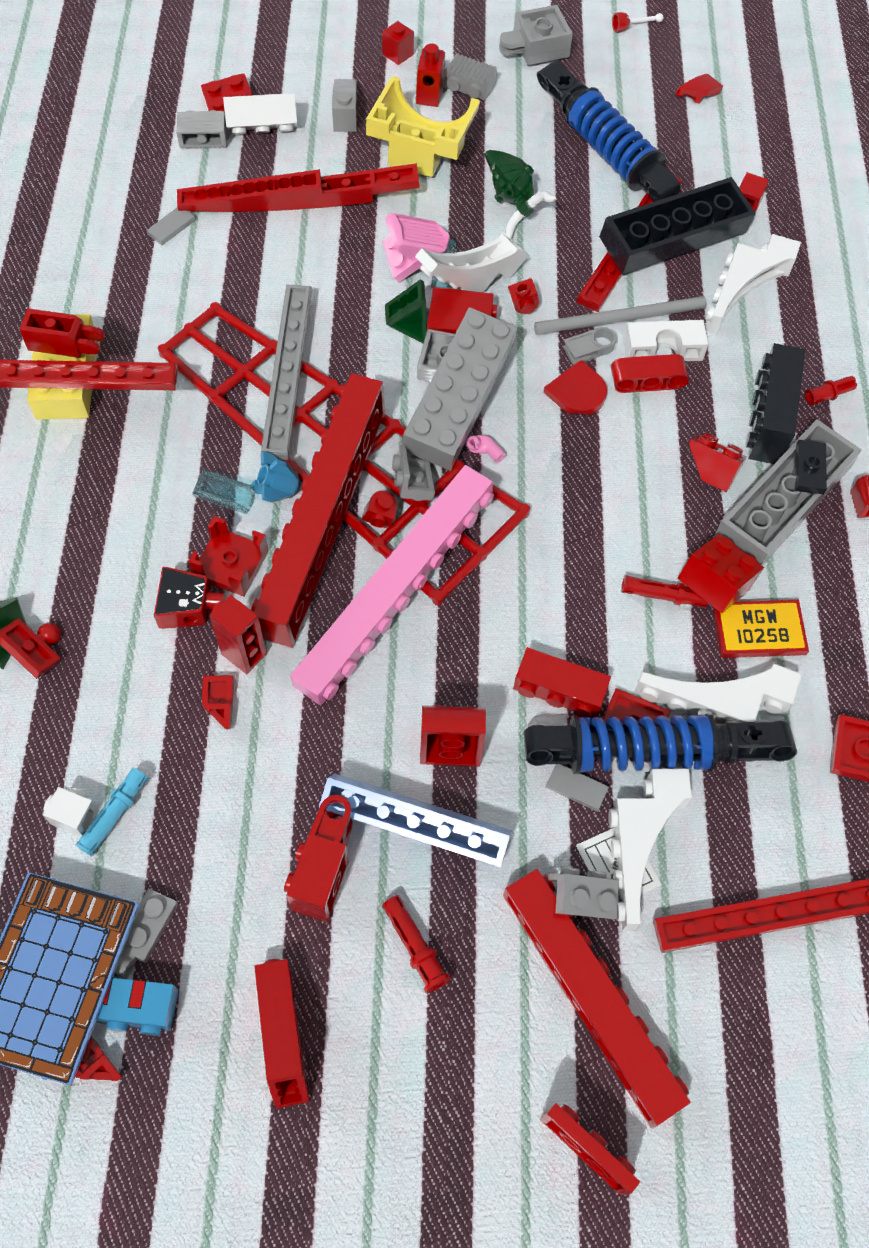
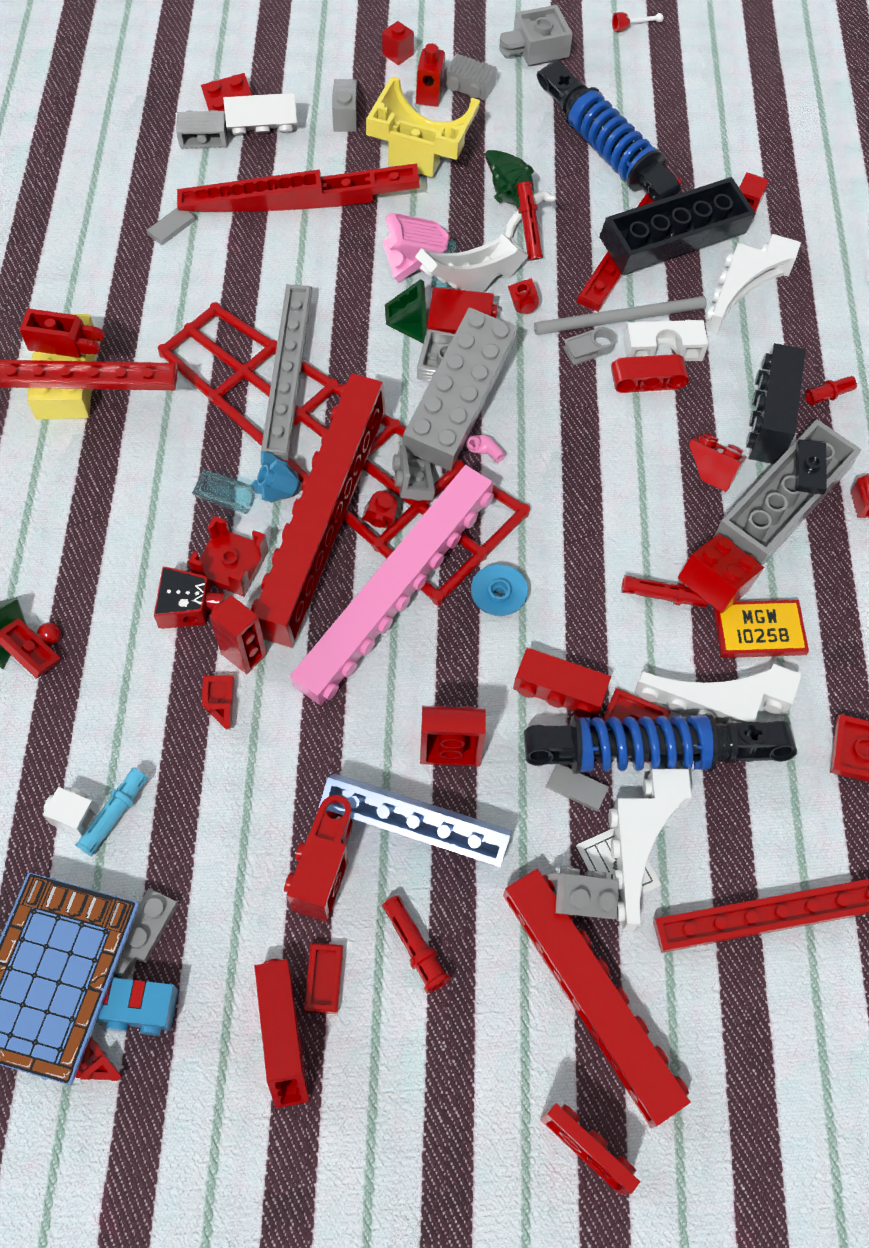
(323, 978): none -> red tile
(499, 579): none -> dark azure dish
(529, 219): none -> red pin
(578, 390): red tile -> none
(700, 86): red slope -> none

